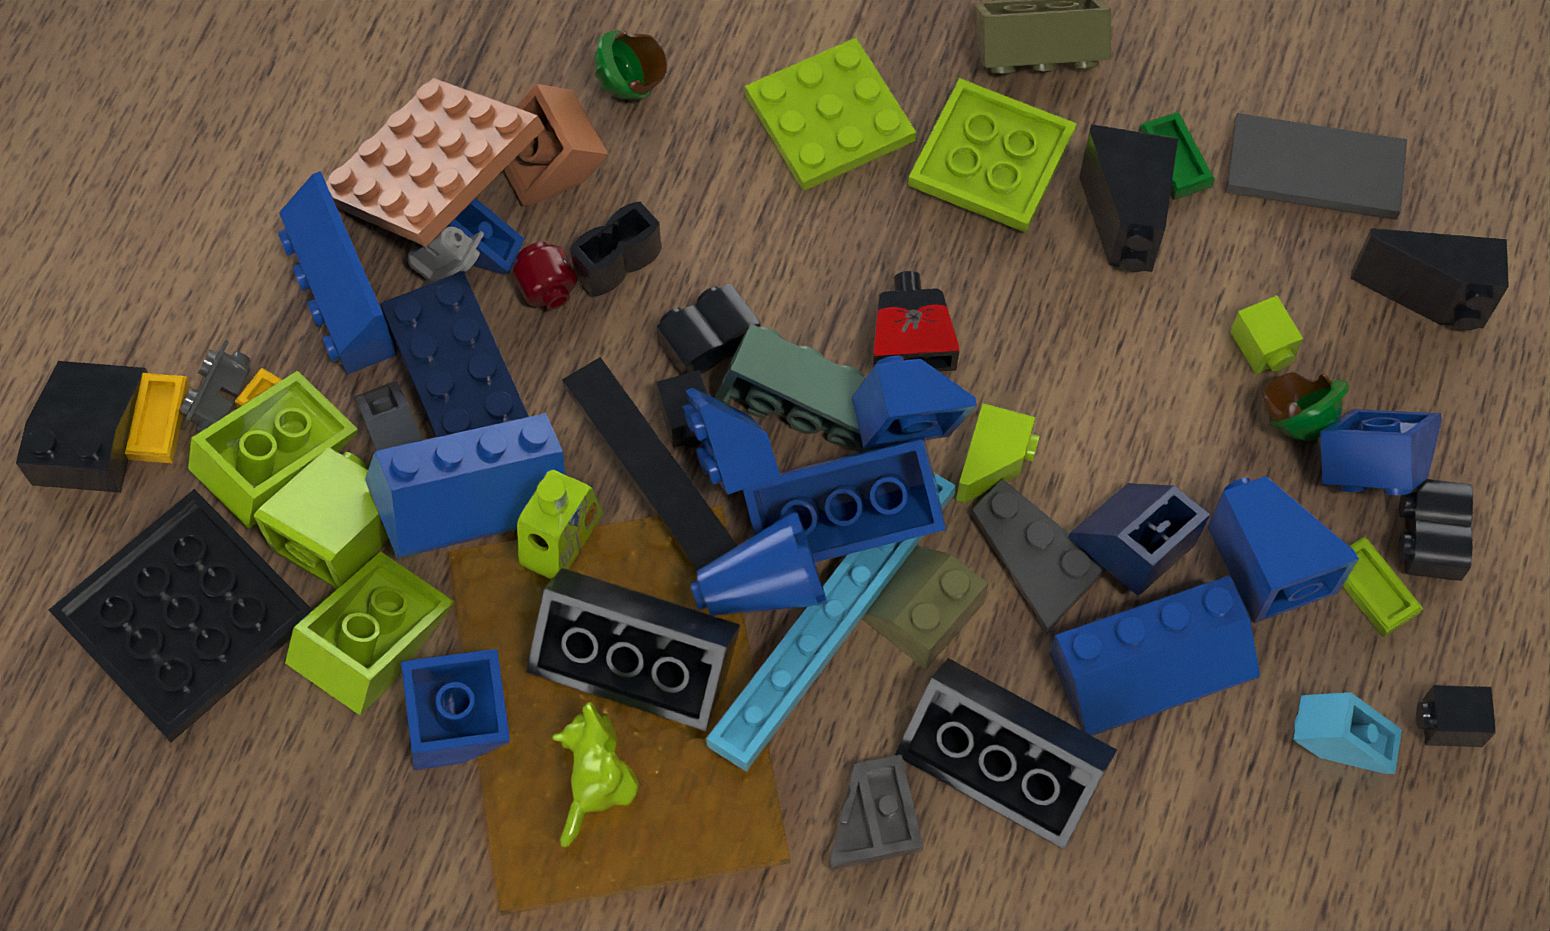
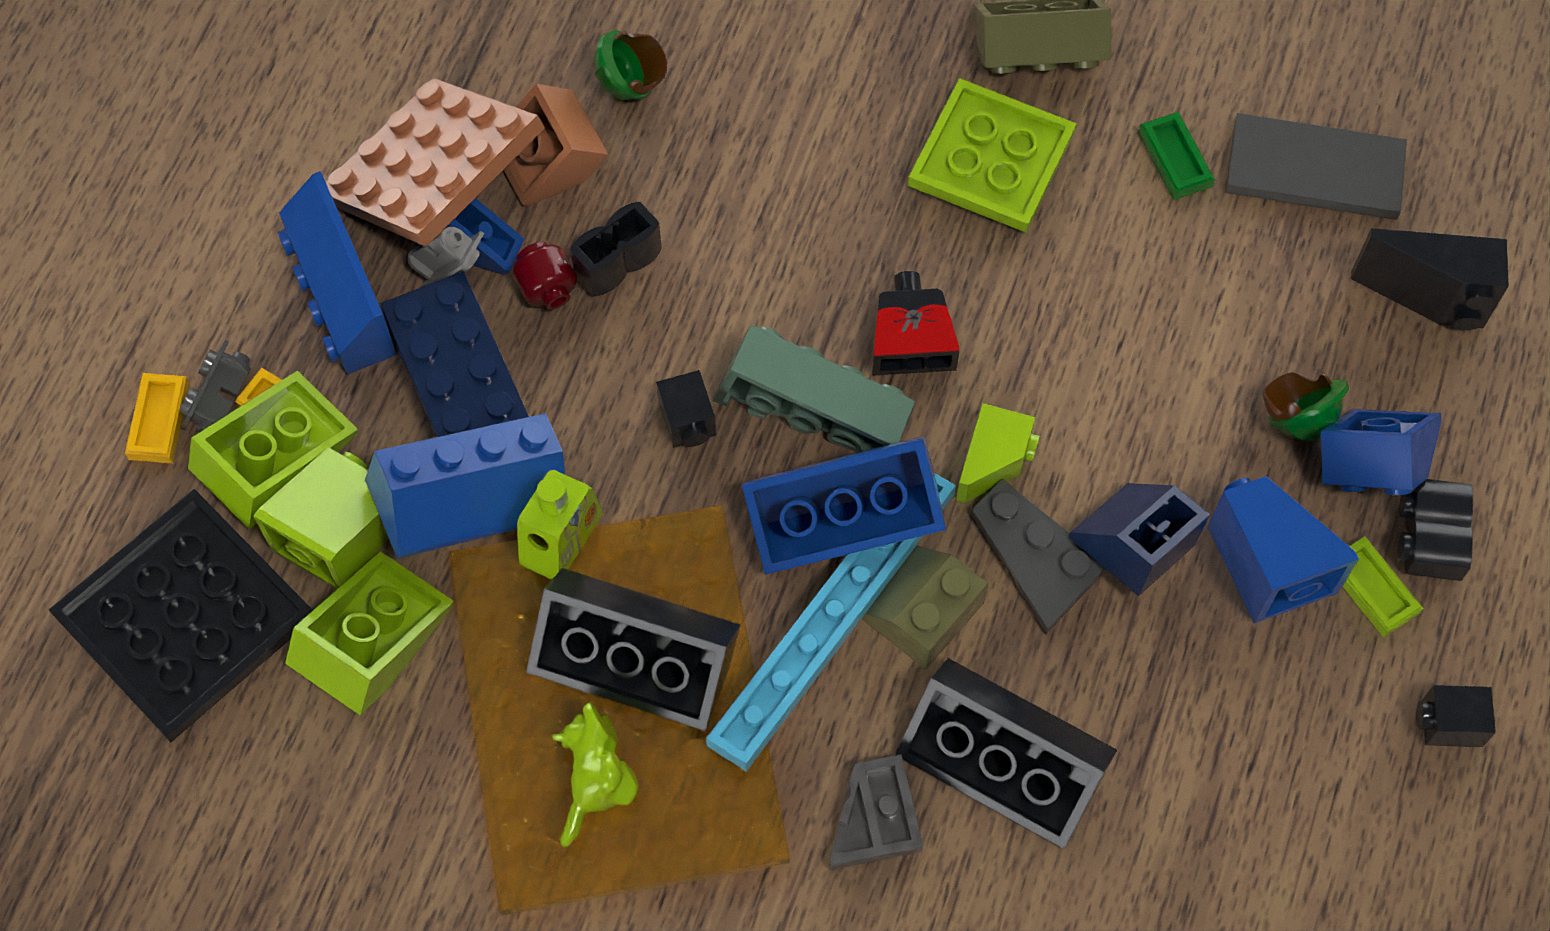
(81, 427): black slope -> none
(388, 416): dark grey slope -> none
(454, 707): blue slope -> none
(648, 464): black tile -> none
(705, 331): black brick -> none
(733, 444): blue slope -> none
(762, 573): blue cone -> none
(830, 113): lime plate -> none
(908, 402): blue slope -> none
(1128, 192): black slope -> none
(1156, 656): blue slope -> none
(1266, 335): lime brick -> none
(1347, 732): medium azure slope -> none

